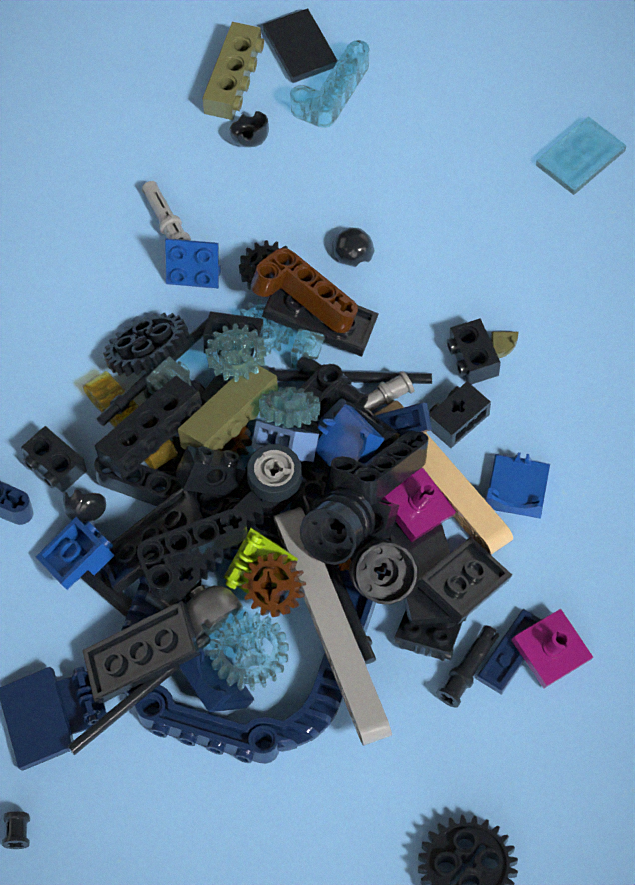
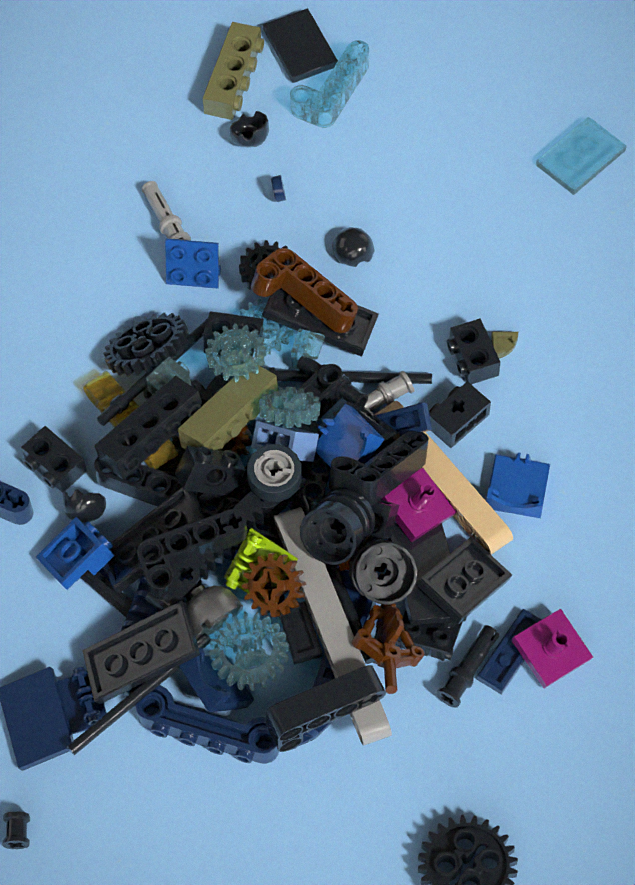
(278, 188): none -> dark blue tile
(300, 634): none -> black tile
(321, 705): none -> black beam
(382, 647): none -> reddish brown bar

